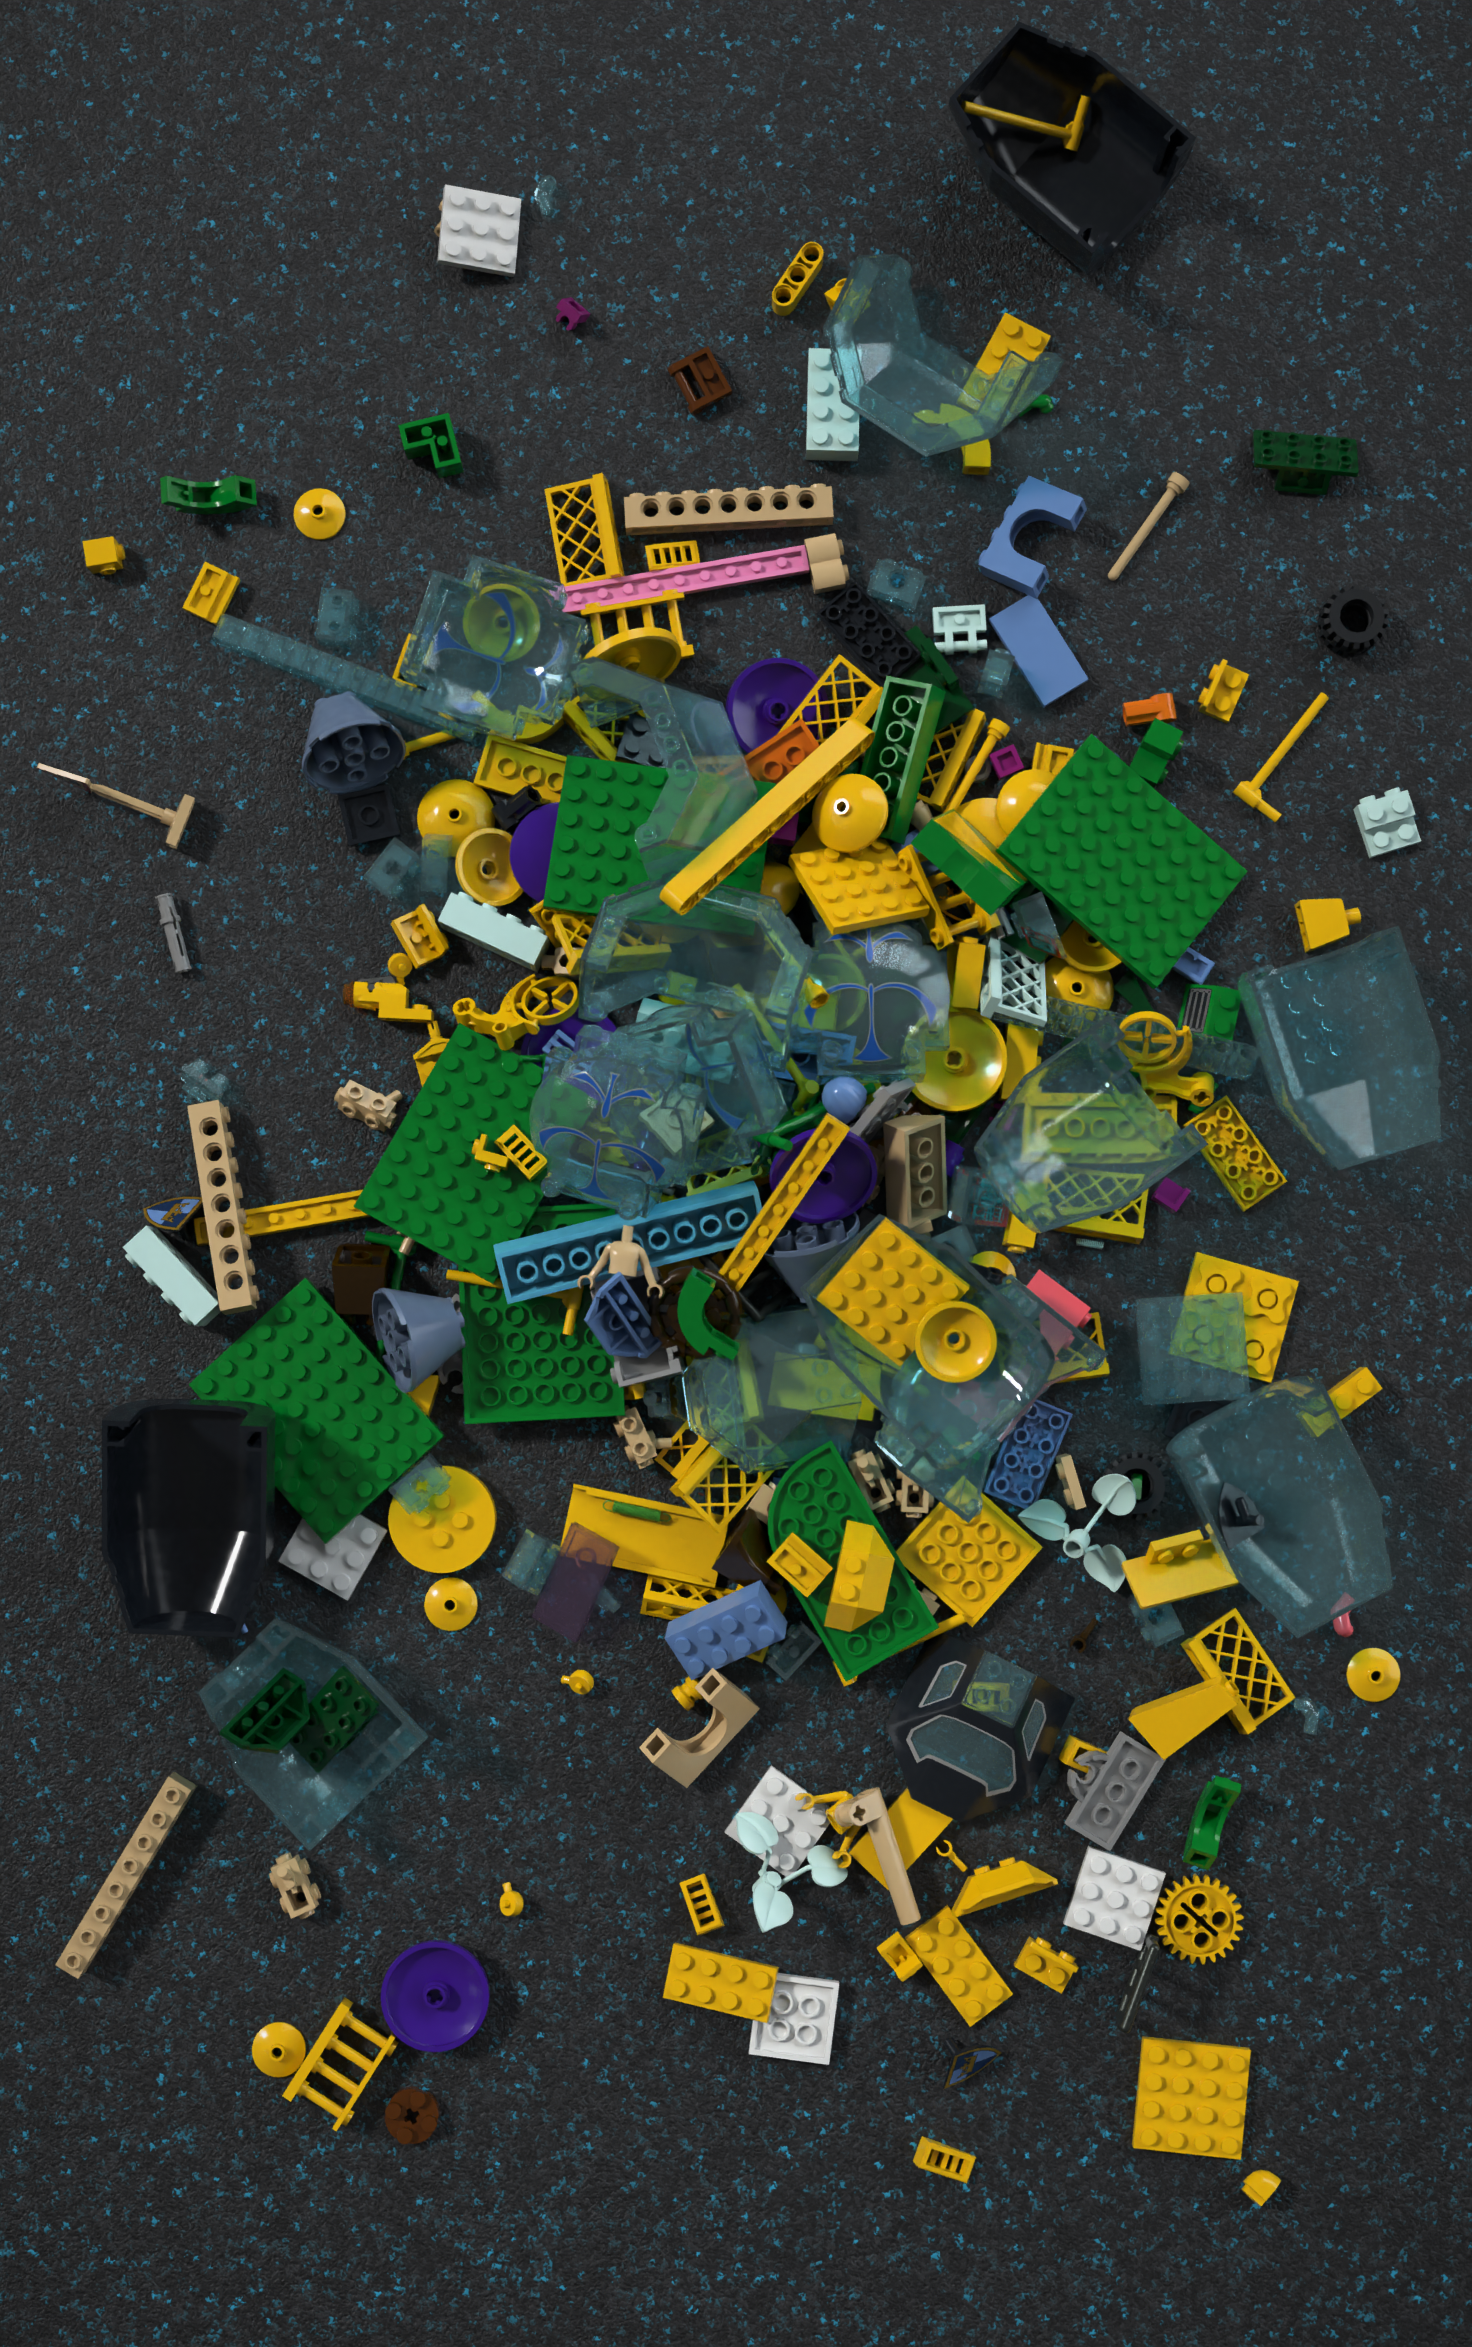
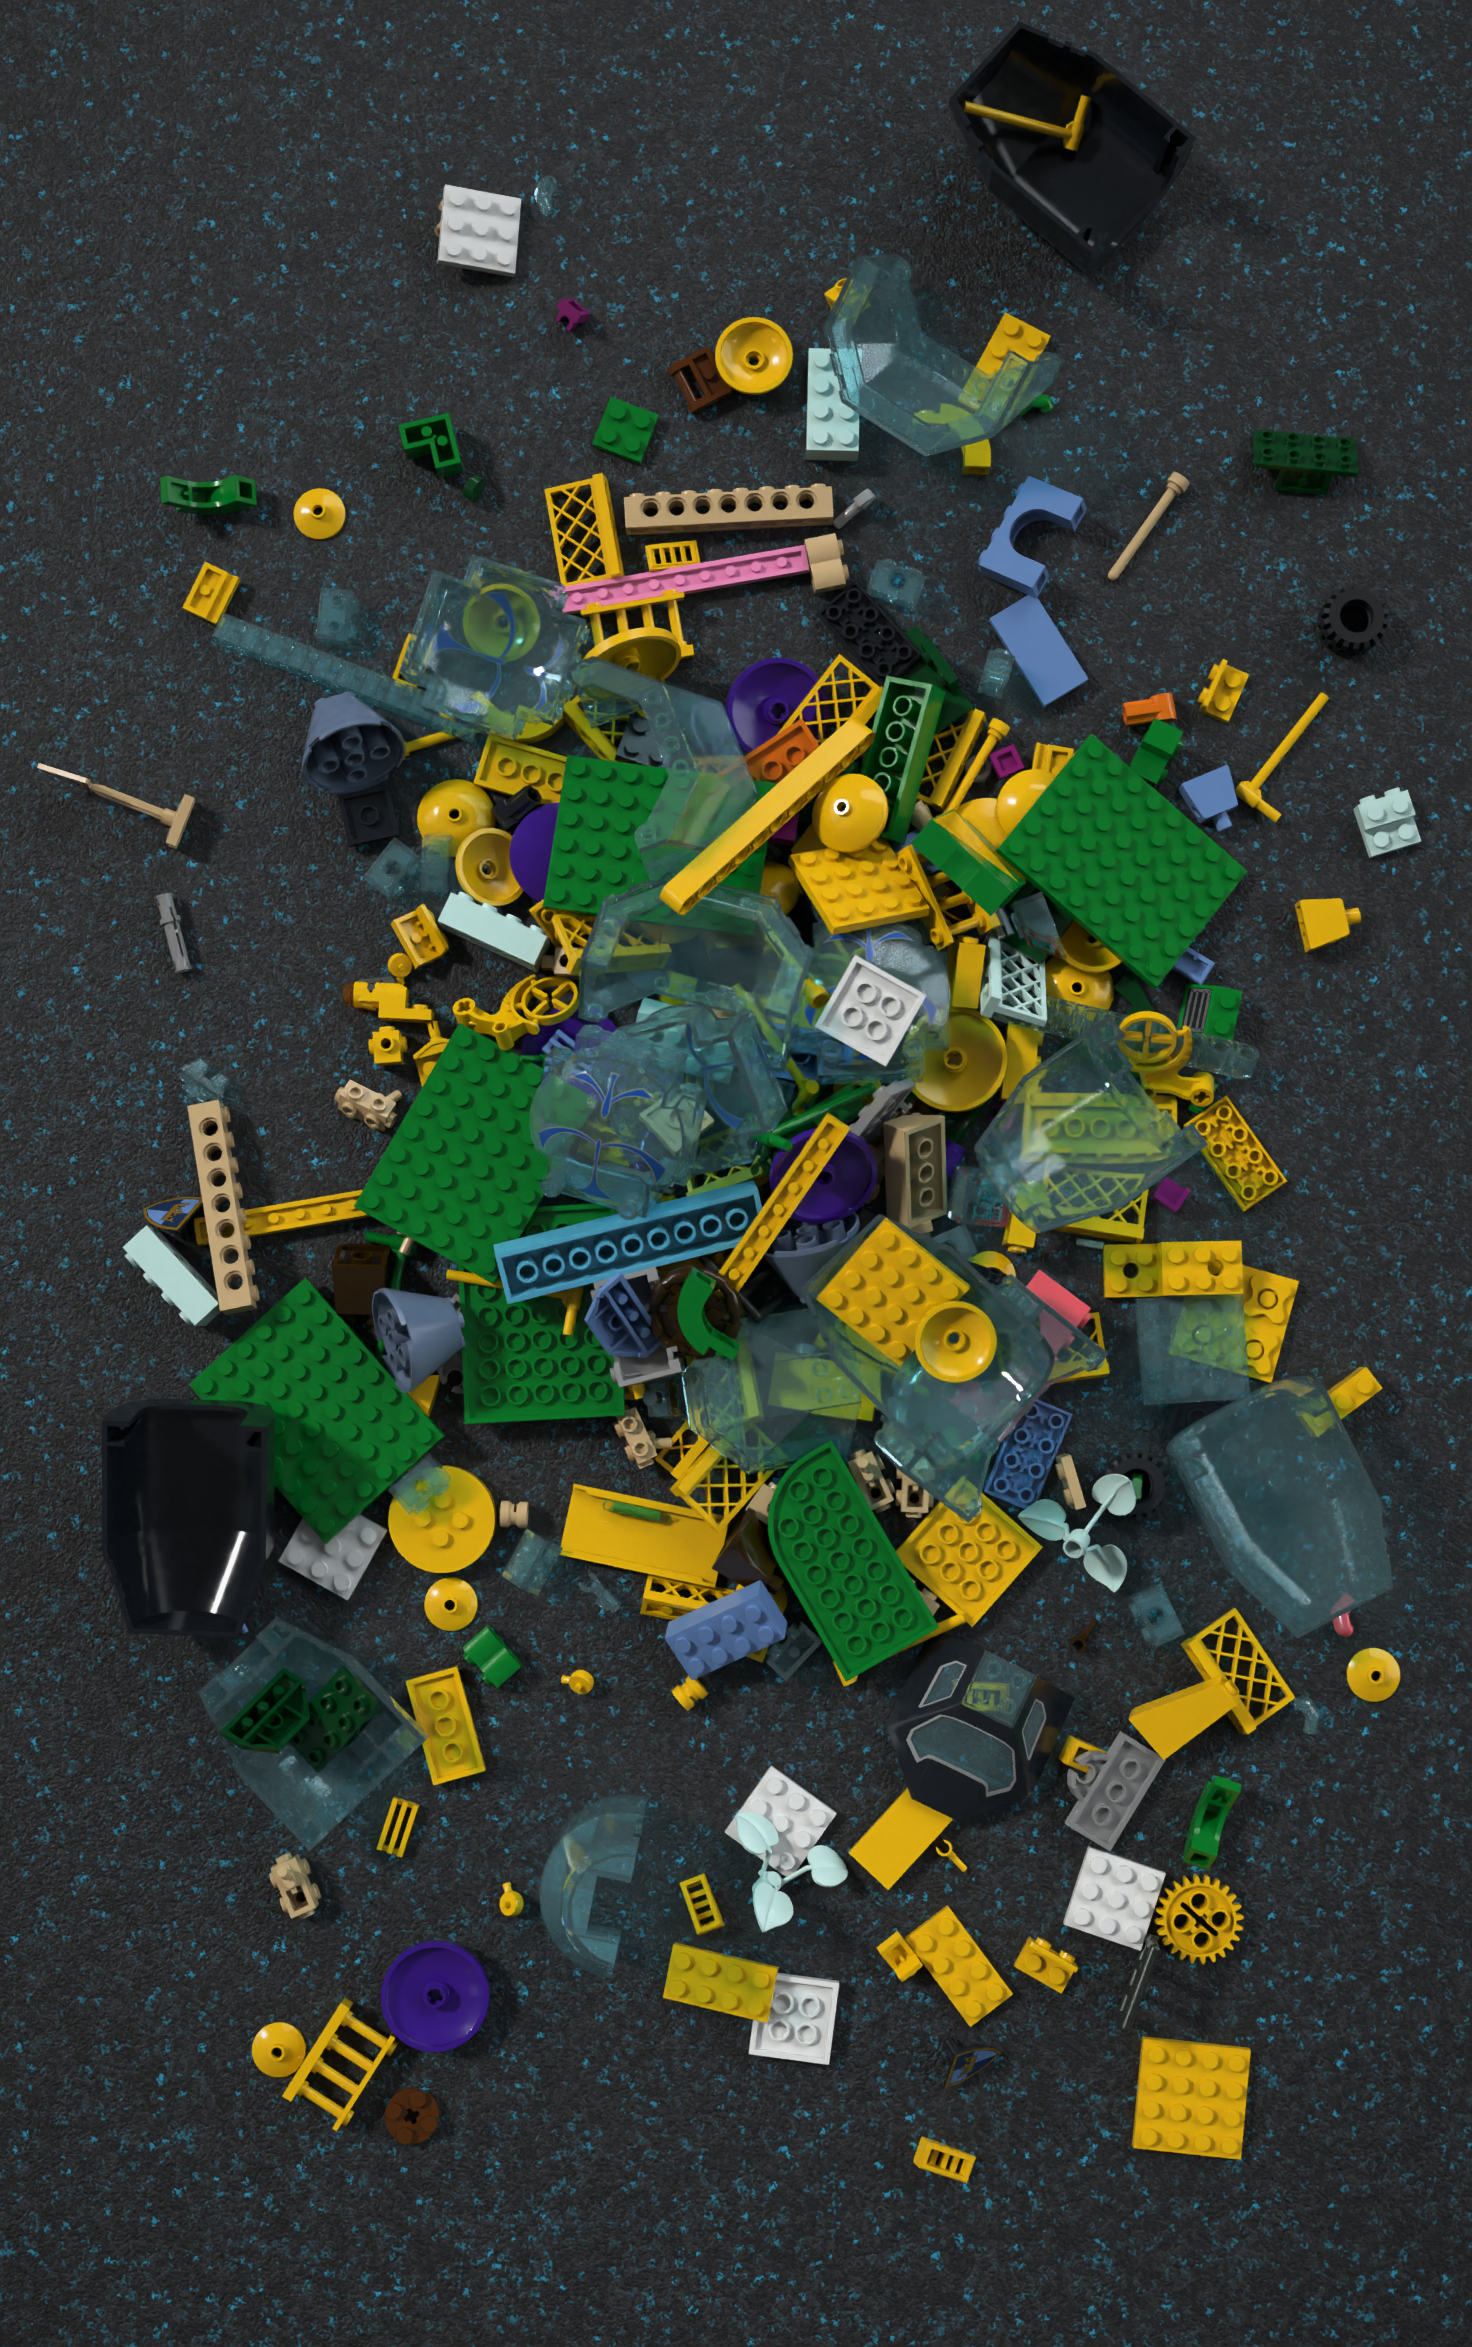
(103, 555): yellow brick -> none
(126, 1875): tan brick -> none
(390, 1848): none -> yellow tile
(391, 1055): none -> yellow brick
(445, 1716): none -> yellow plate
(474, 488): none -> dark green tile
(491, 1657): none -> green brick
(492, 1161): yellow bracket -> none
(514, 1514): none -> tan wheel
(537, 1168): yellow slope -> none
(575, 1582): clear purple tile -> none
(589, 1845): none -> clear light blue windscreen
(624, 1258): tan piece -> none
(625, 431): none -> green plate
(689, 1757): tan arch -> none
(750, 340): none -> yellow dish
(799, 267): yellow beam -> none
(799, 1564): yellow plate -> none
(841, 1796): yellow piece -> none
(844, 1098): medium blue hair -> none
(860, 1578): yellow wedge -> none
(862, 501): none -> light grey bar
(870, 1010): none -> white plate
(870, 1809): tan axle -> none
(959, 620): light aqua plate -> none
(999, 1885): yellow wedge -> none
(1173, 1269): none -> yellow bracket
(1176, 1570): yellow bracket -> none
(1211, 797): none -> medium blue torso
(1237, 1515): black shield -> none
(1260, 2186): yellow piece -> none
(1348, 1049): clear light blue windscreen -> none

